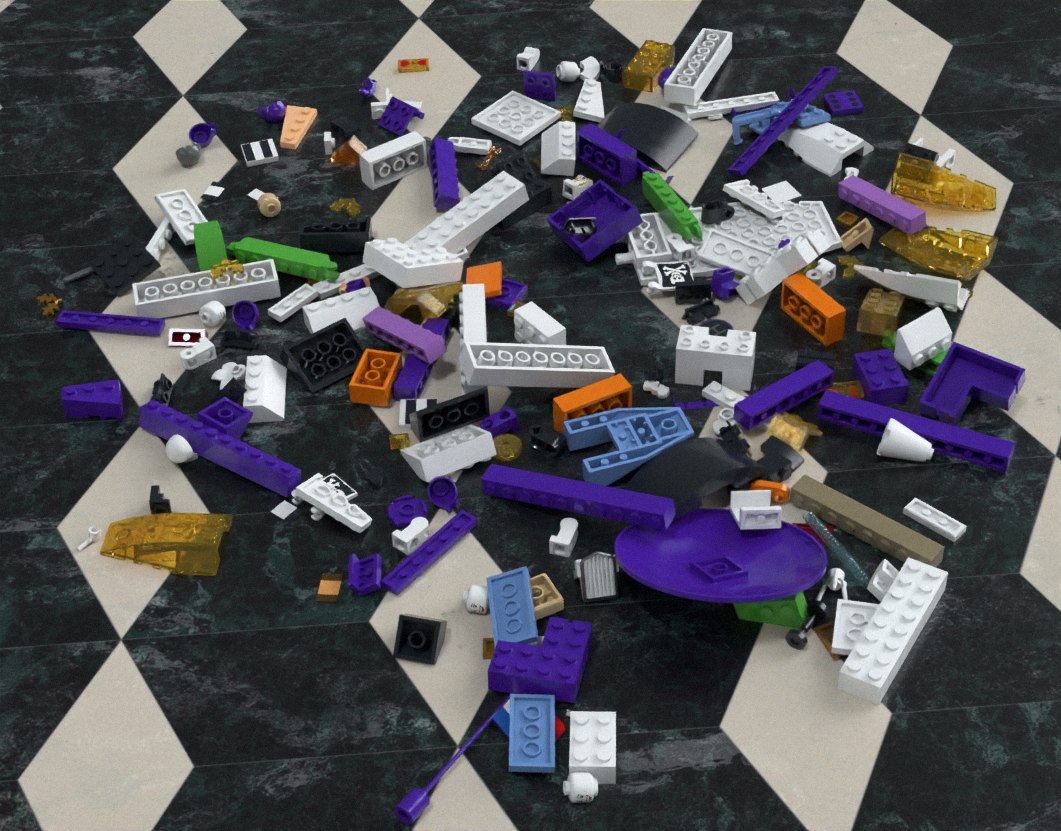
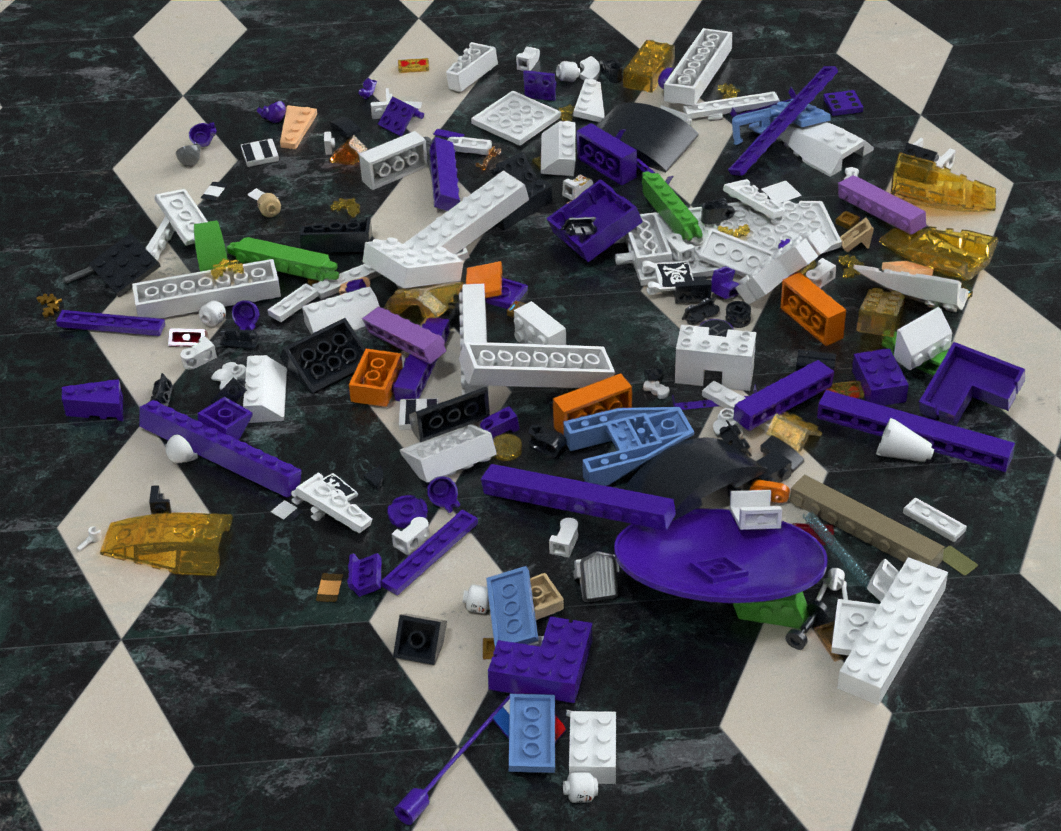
(399, 441): clear yellow tile -> none
(447, 134): none -> dark purple window
(471, 66): none -> white wedge
(730, 90): none -> clear yellow animal
(737, 313): none -> black wheel
(741, 231): none -> clear yellow animal
(907, 266): none -> light nougat plate
(958, 560): none -> olive sticker

